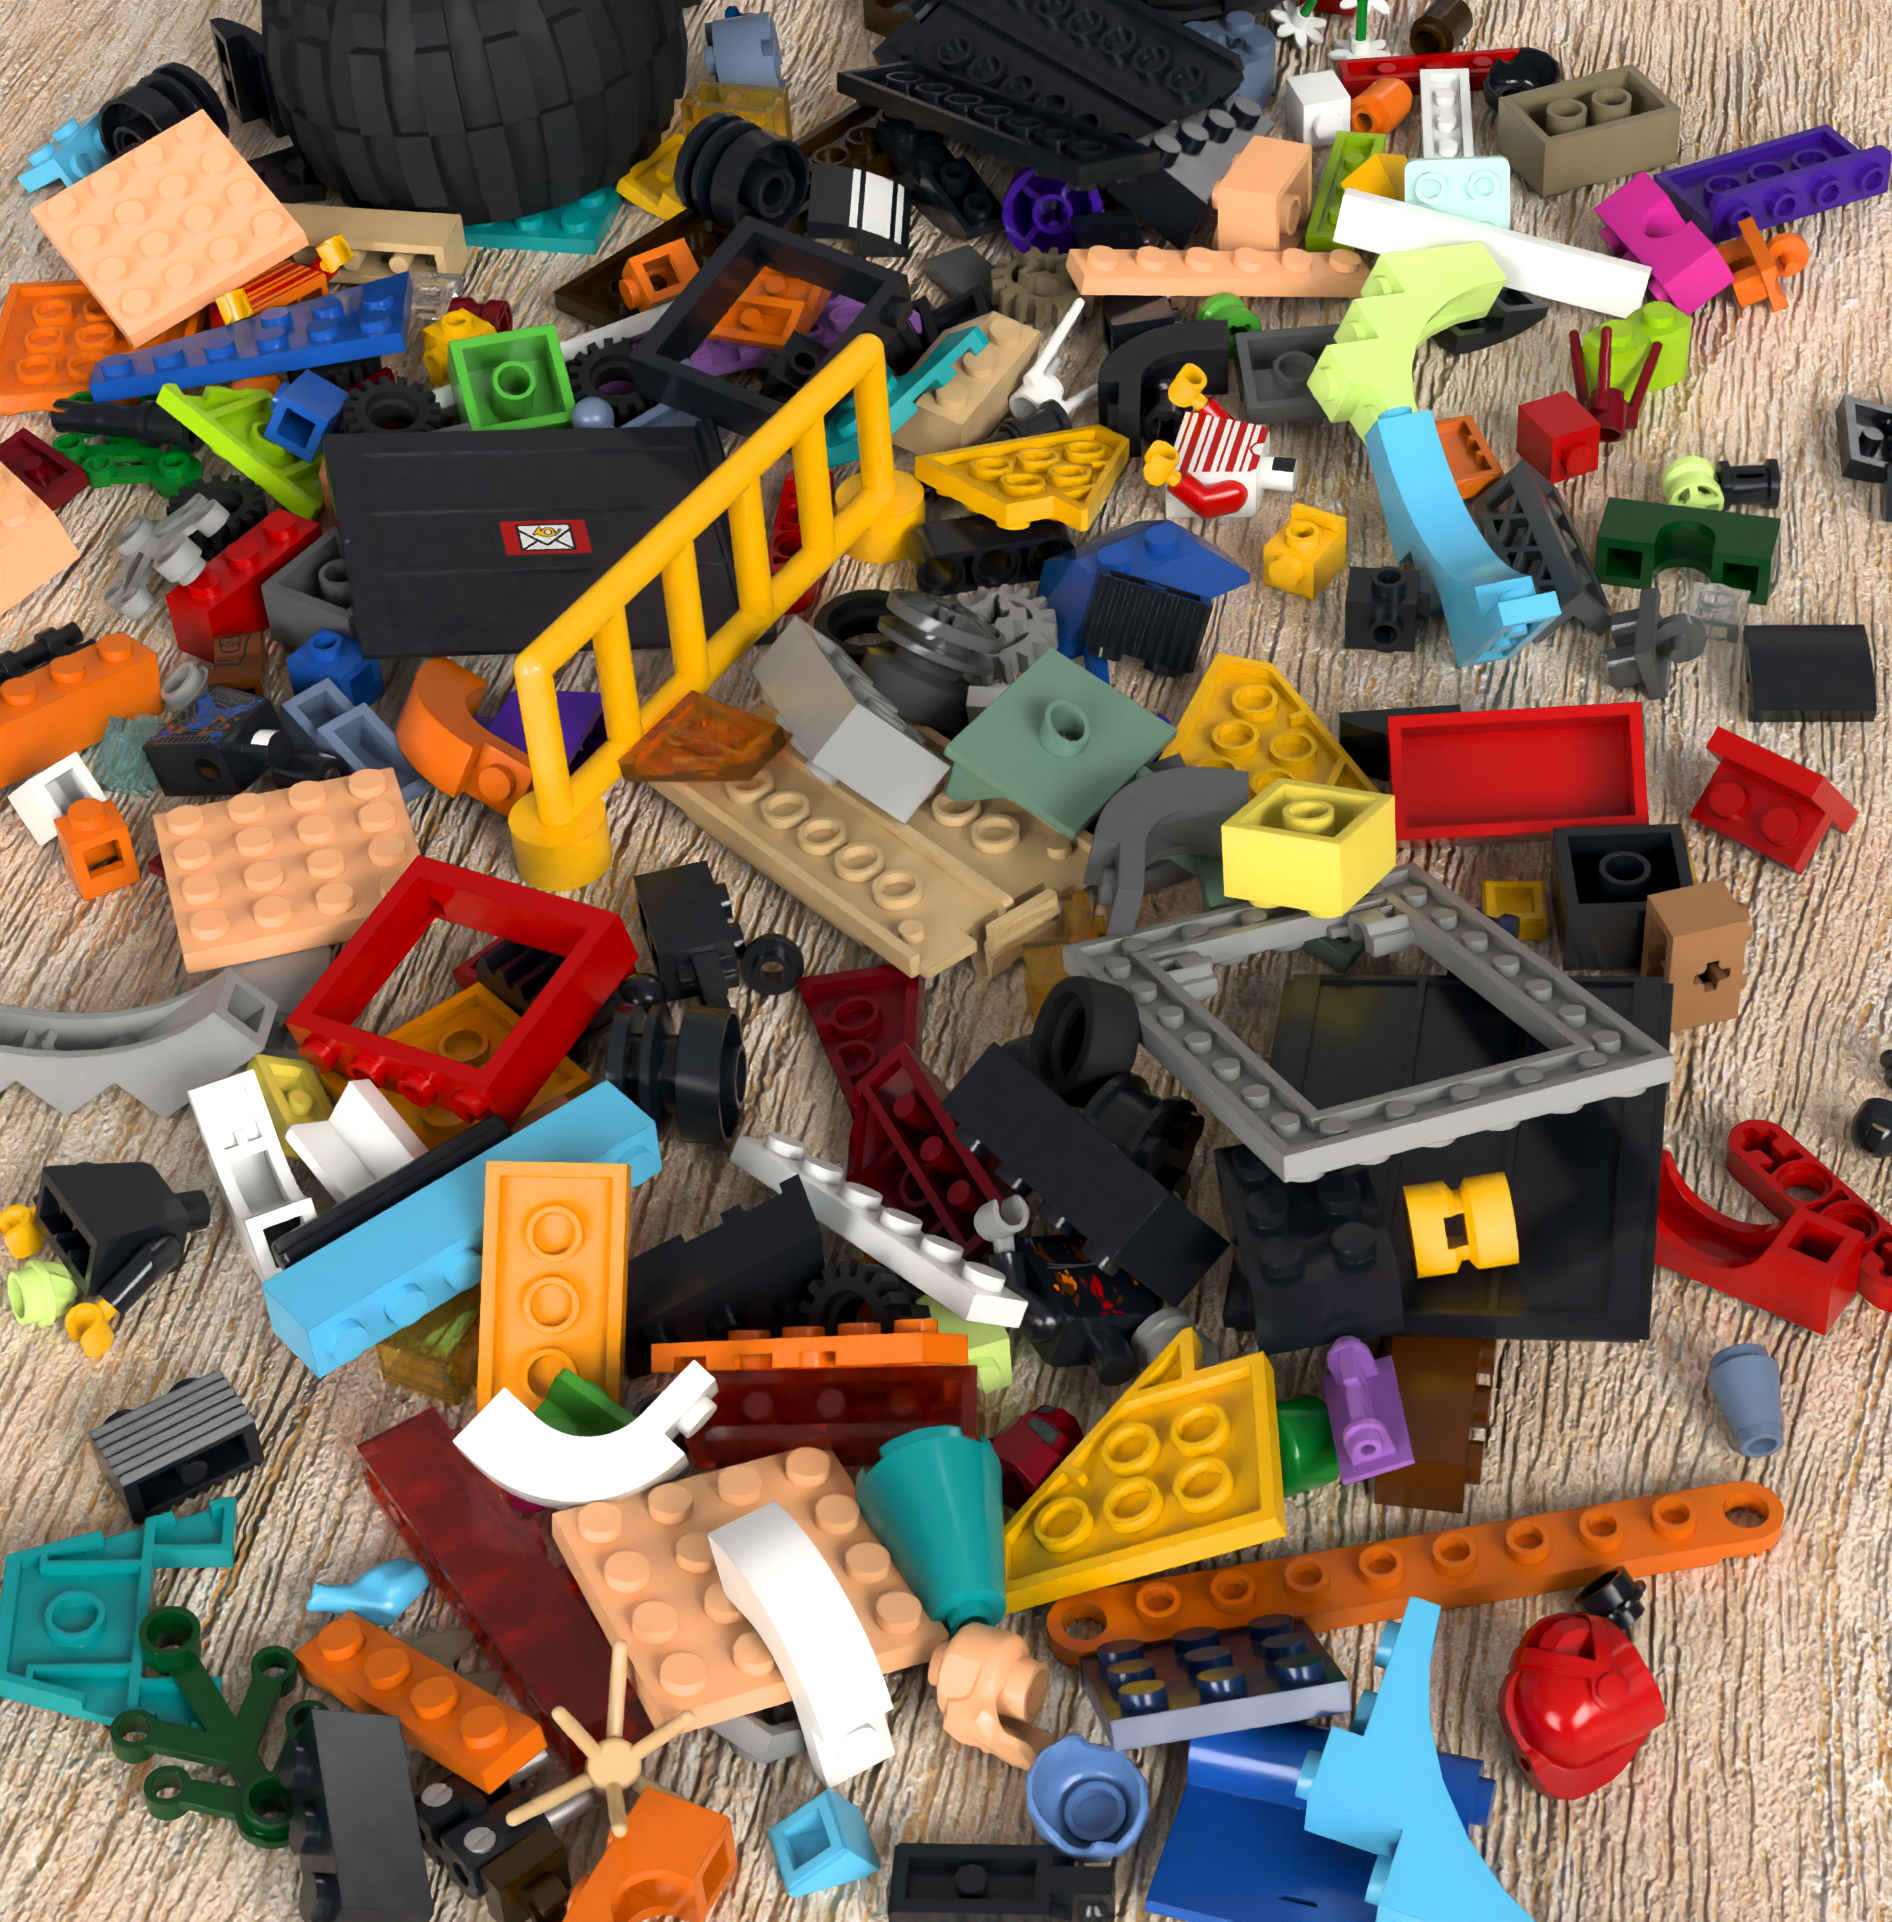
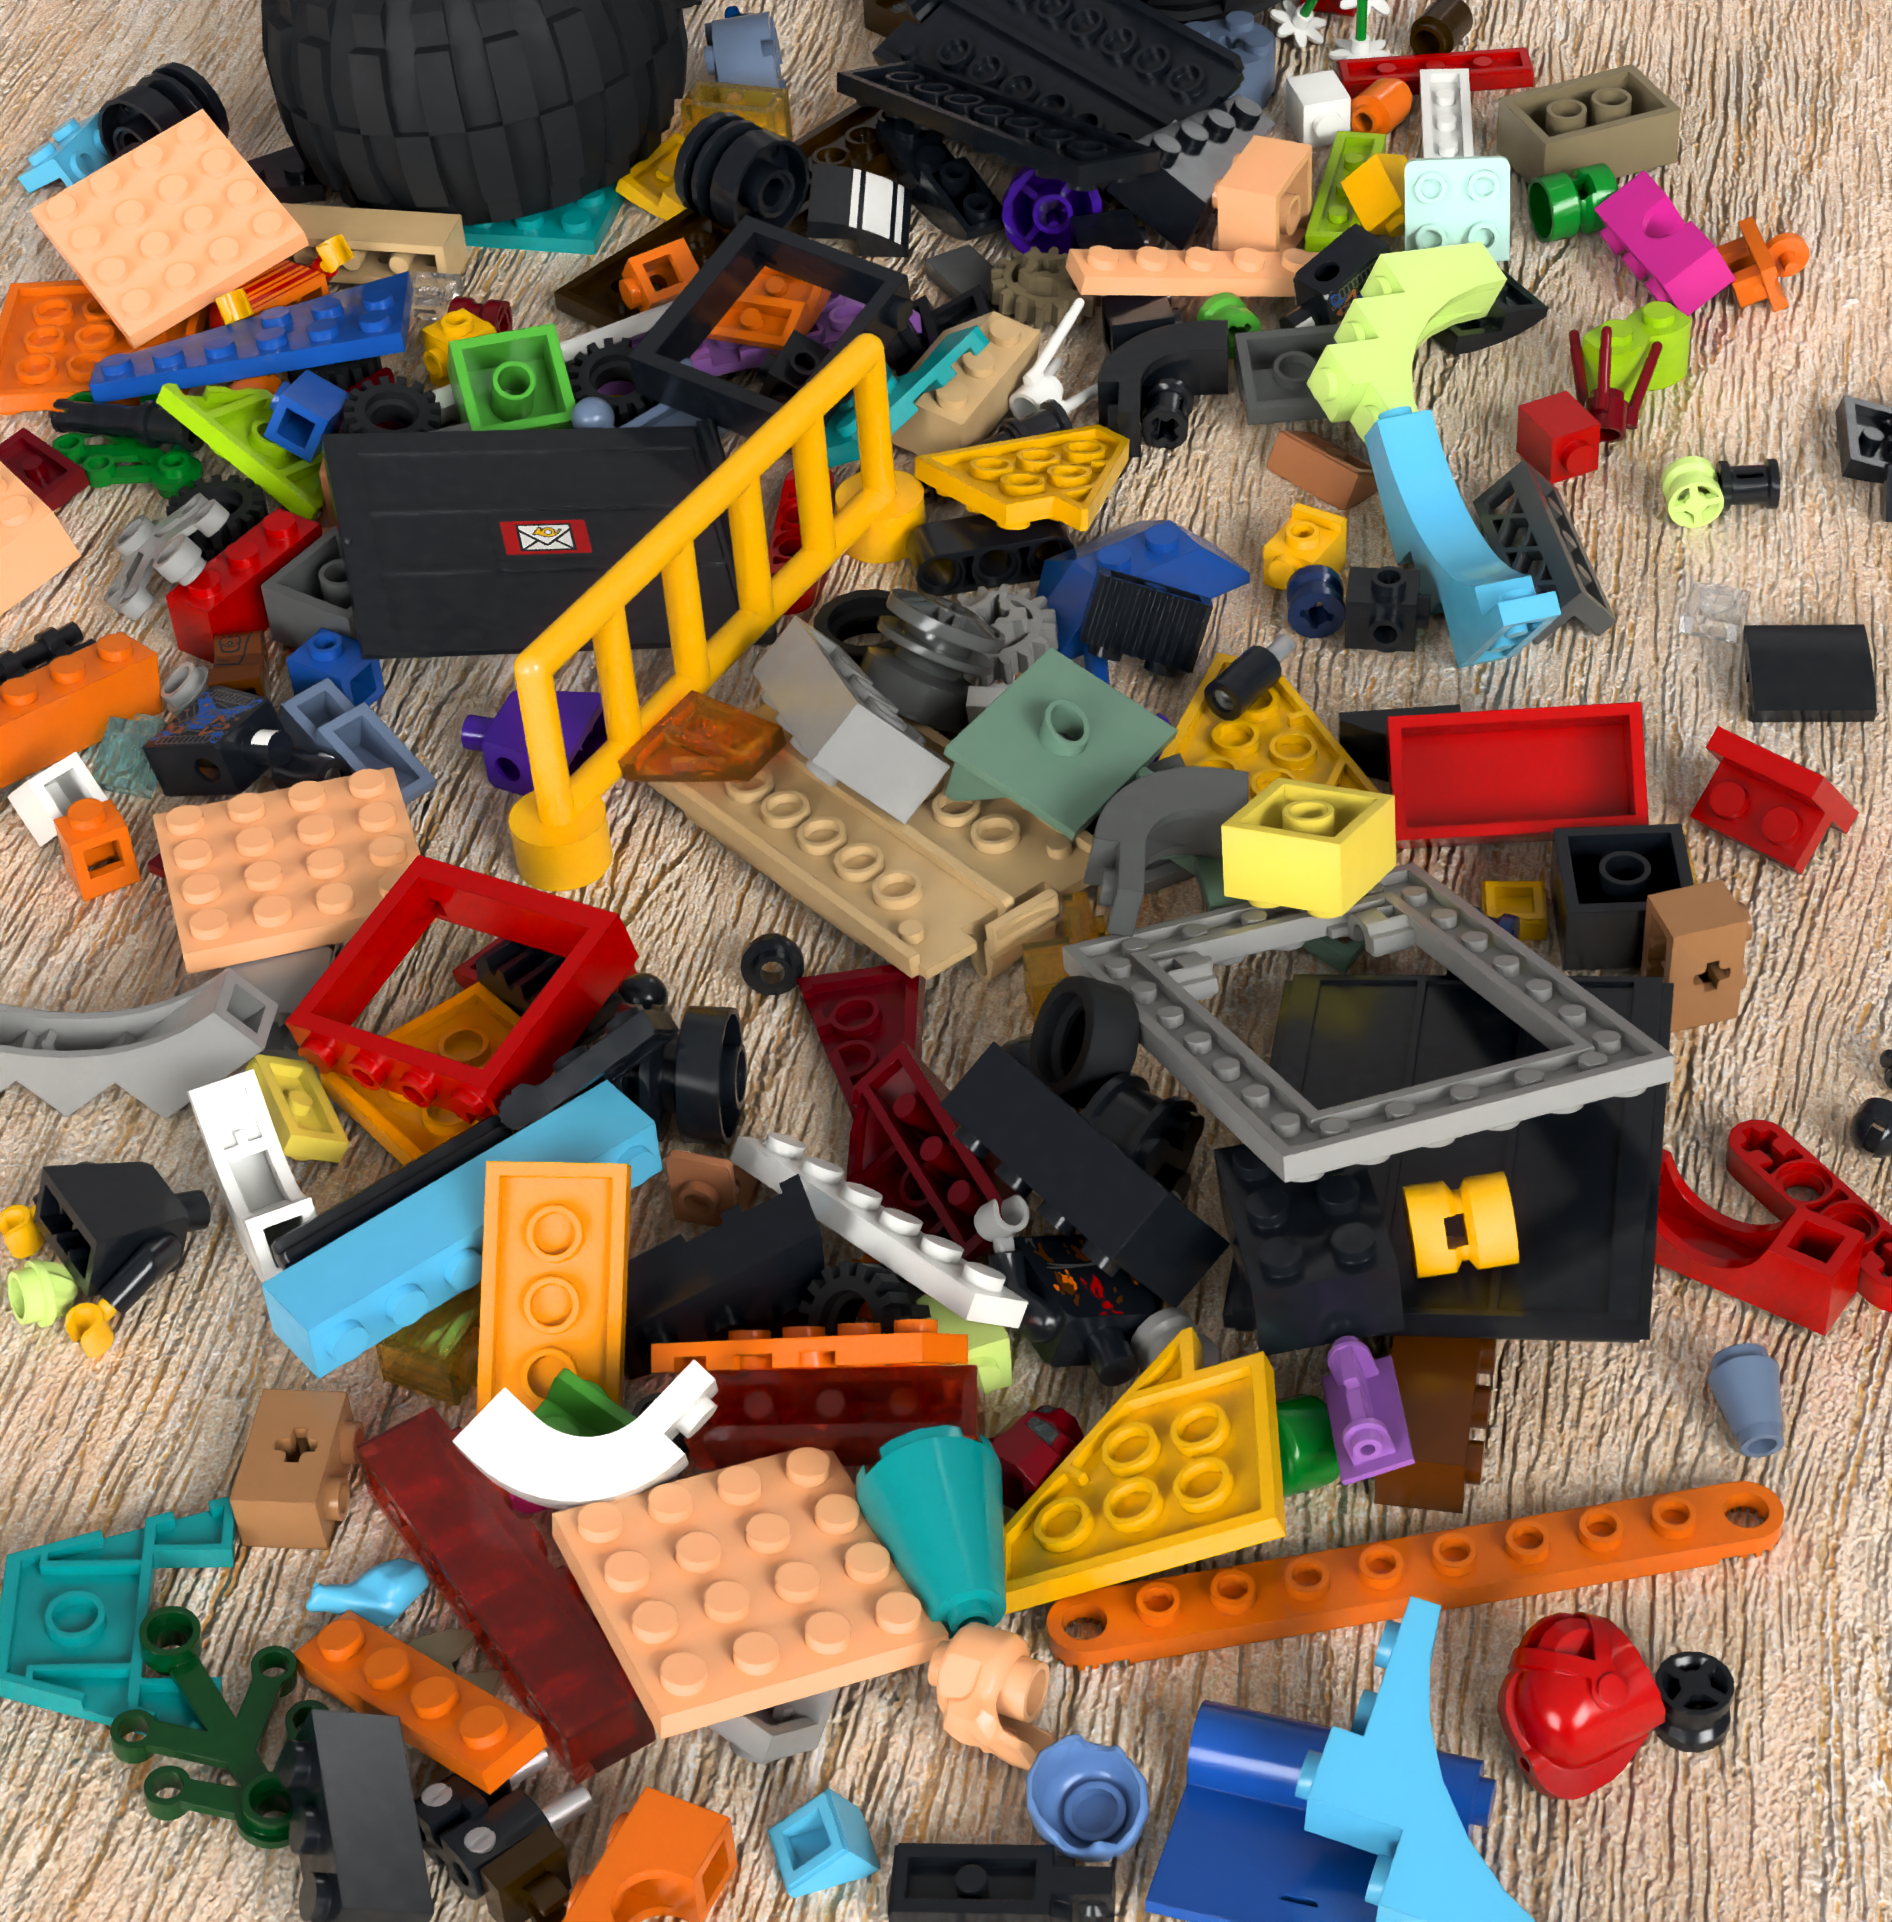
(176, 1445): black brick -> none
(245, 74): black slope -> none
(296, 1469): none -> medium nougat brick
(357, 1143): white panel -> none
(451, 746): orange arch -> none
(611, 1764): tan plant -> none
(629, 1041): none -> black hinge
(690, 933): black hinge -> none
(706, 1187): none -> nougat bracket
(814, 1637): white arch -> none
(1212, 1682): plate -> none
(1216, 460): torso -> none
(1247, 678): none -> black piece
(1303, 592): none -> dark blue wheel
(1322, 468): none -> nougat slope
(1334, 279): none -> black torso
(1468, 455): orange plate -> none
(1525, 72): black hair -> none
(1526, 260): white tile -> none
(1565, 204): none -> green wheel
(1613, 1597): black plate -> none
(1649, 537): dark green arch -> none
(1650, 643): dark grey hips -> none
(1692, 1680): none -> black wheel
(1775, 181): dark purple bracket -> none

